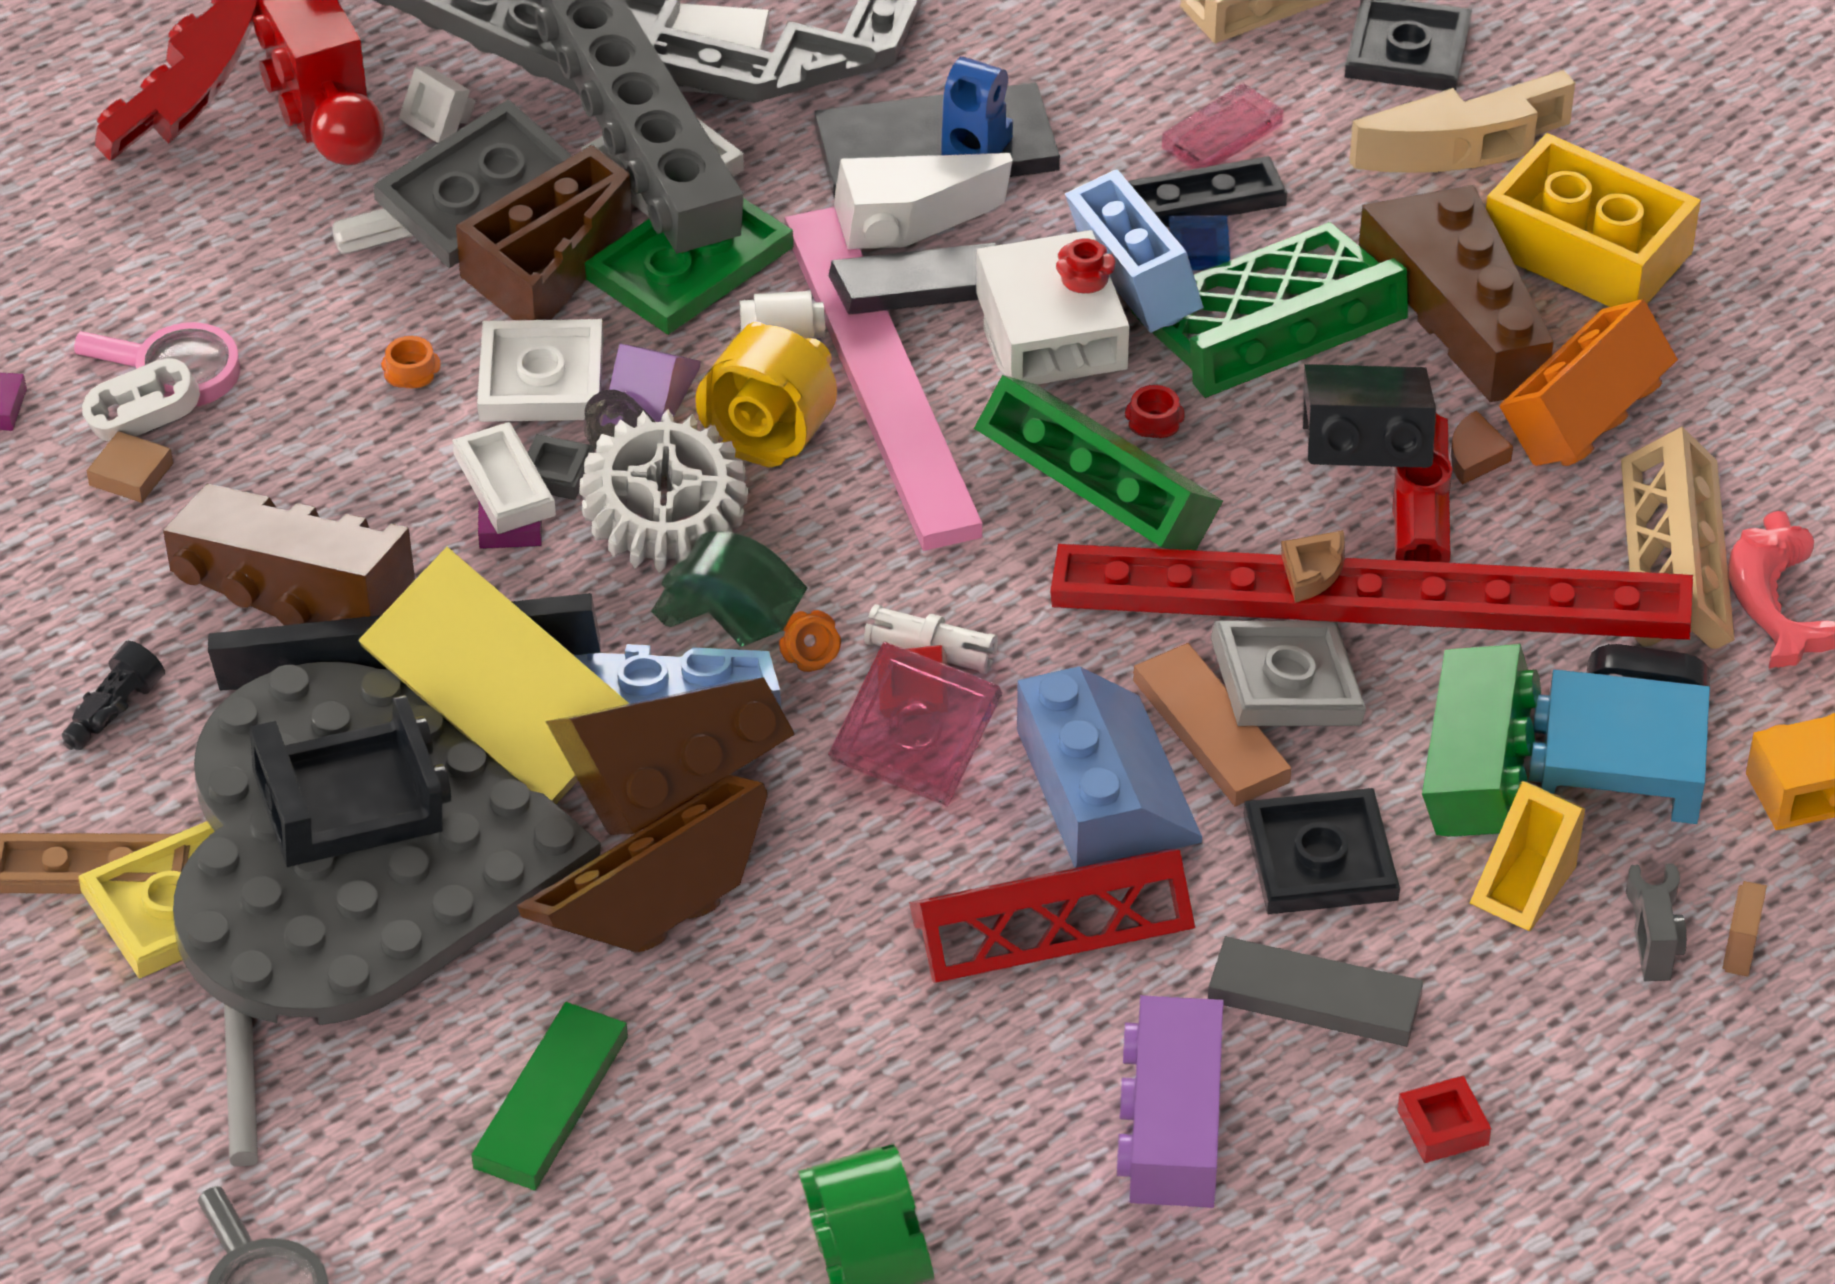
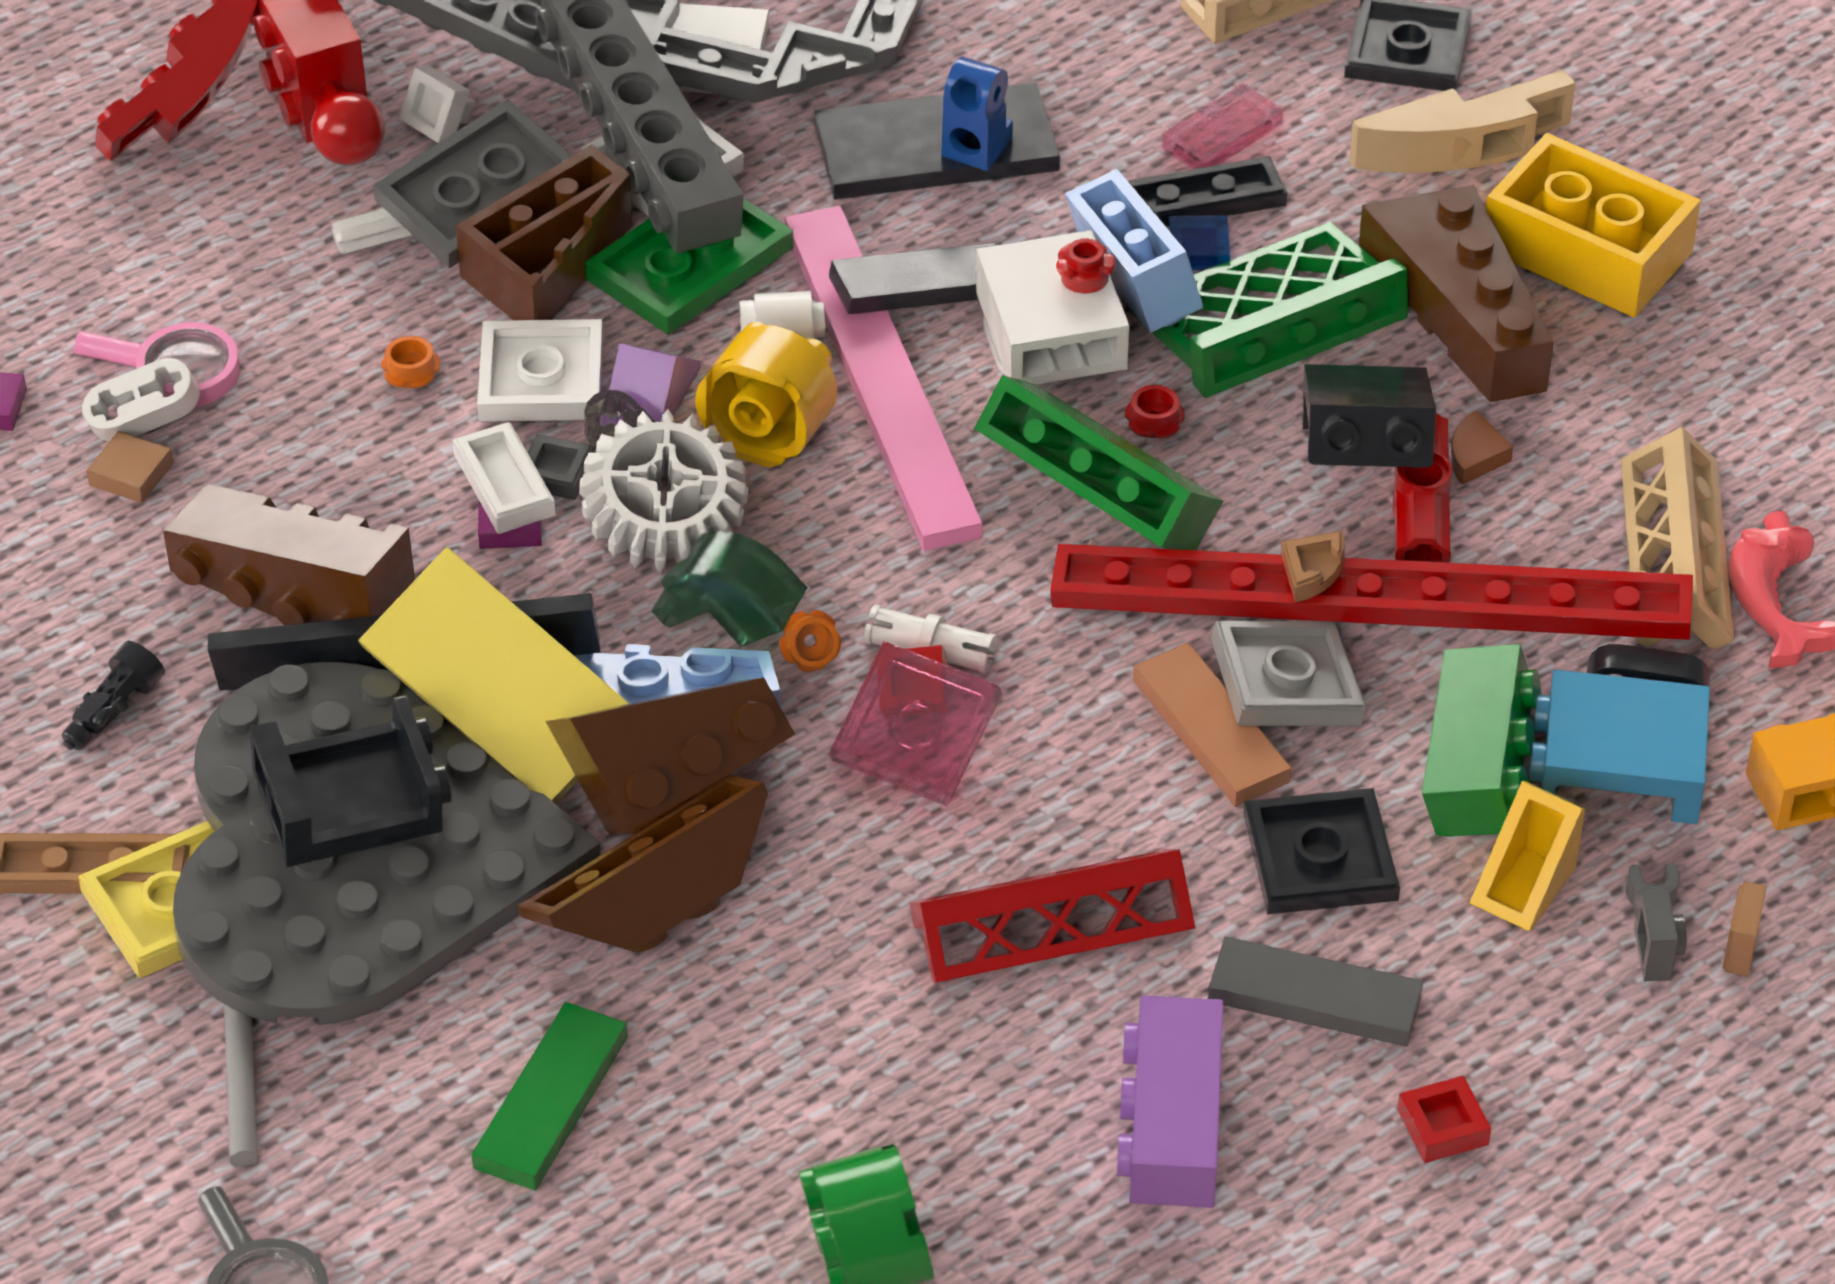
(914, 197): white slope -> none
(1101, 767): medium blue slope -> none
(1589, 384): orange brick -> none

